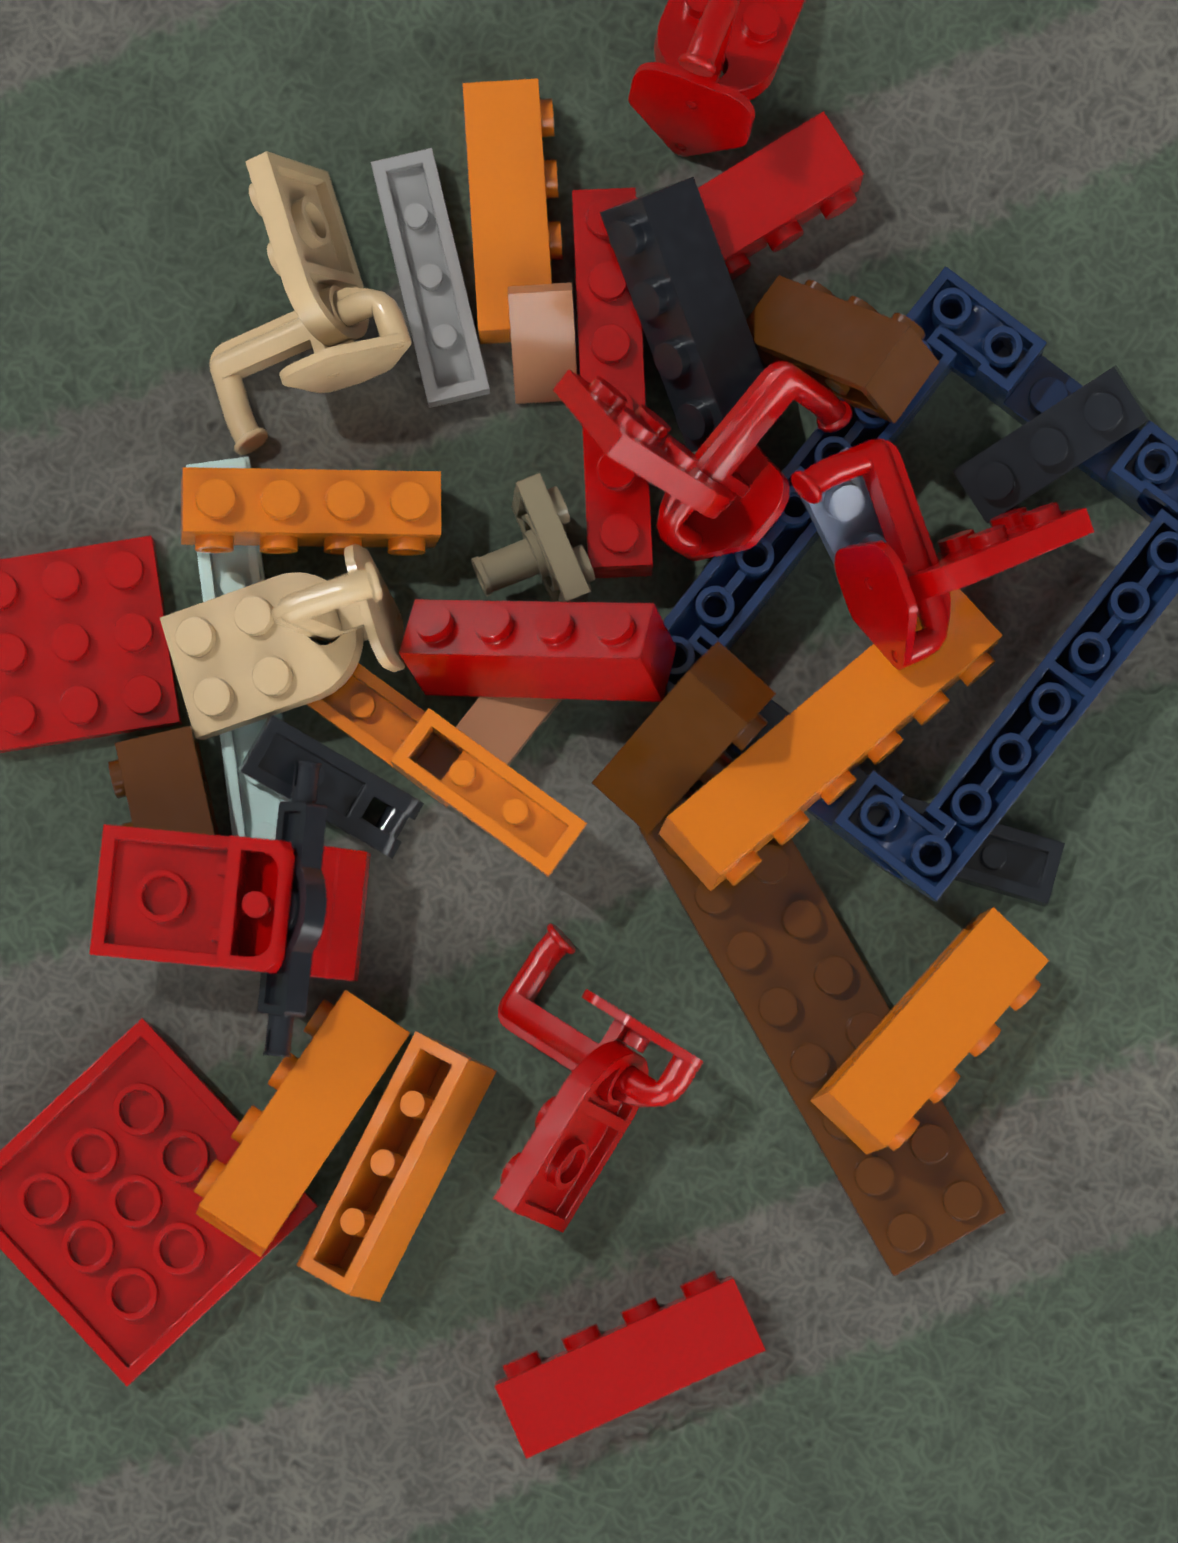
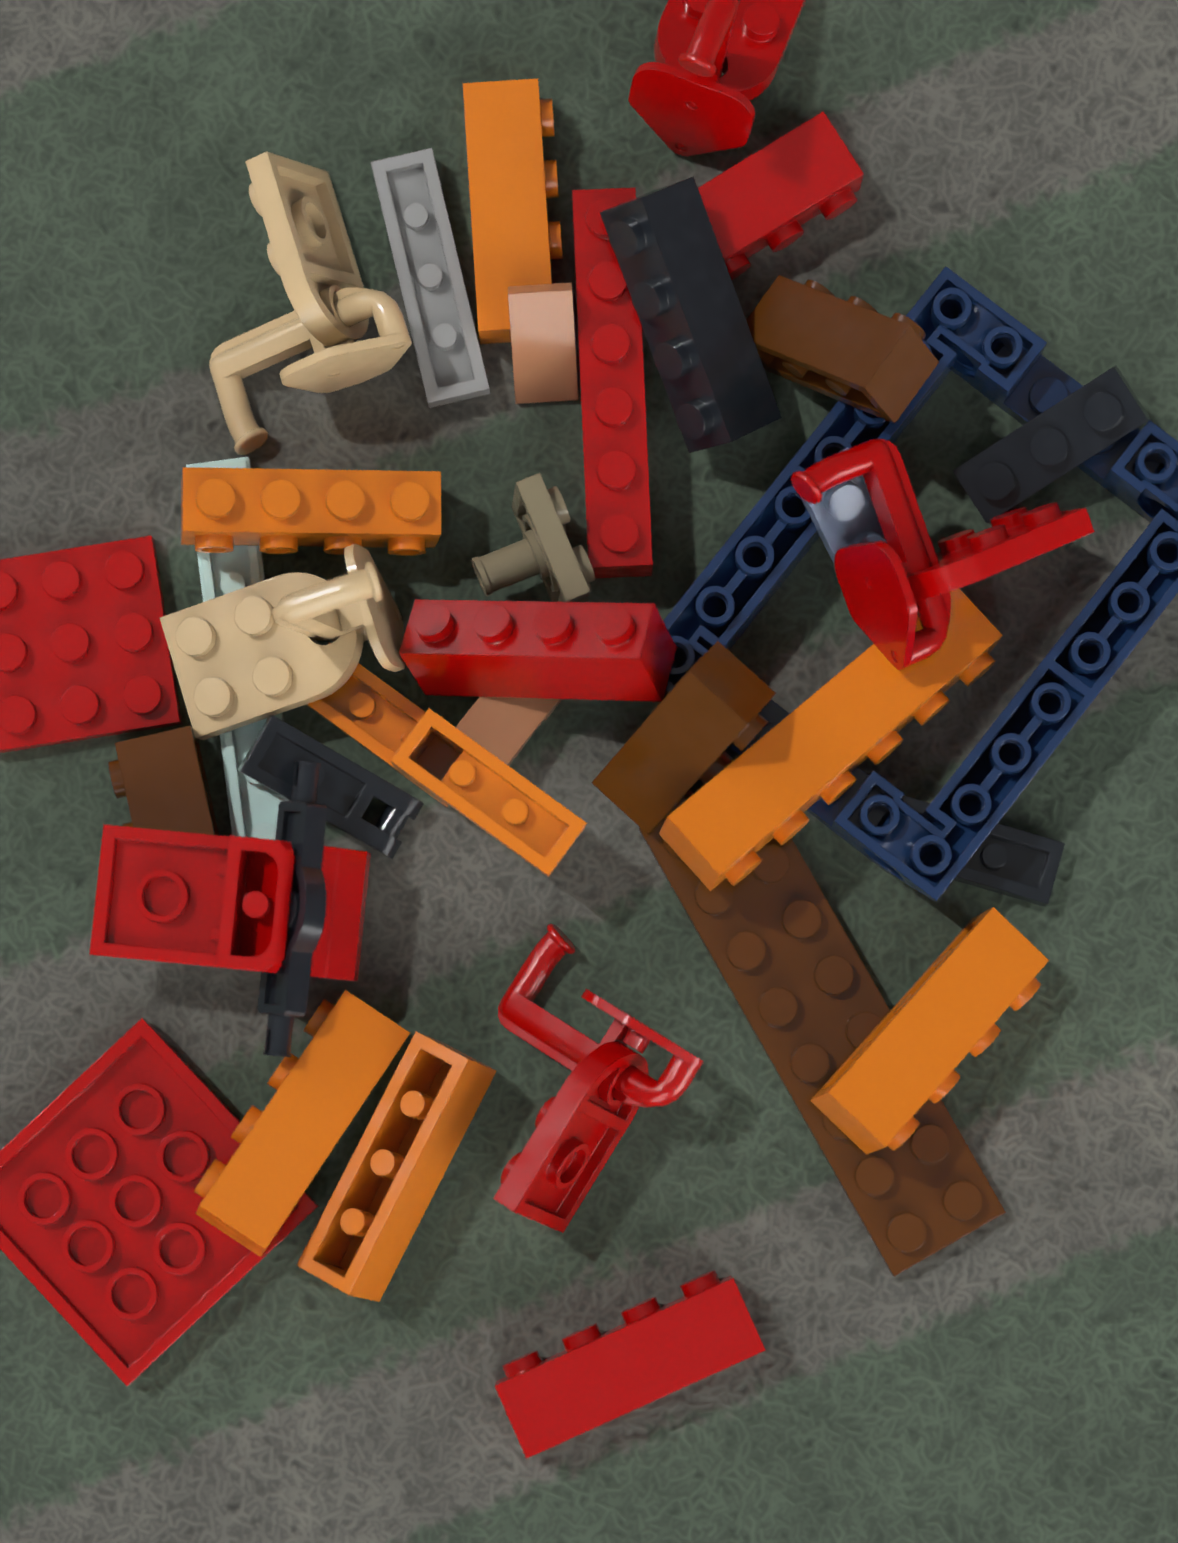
(727, 488): red plate -> none

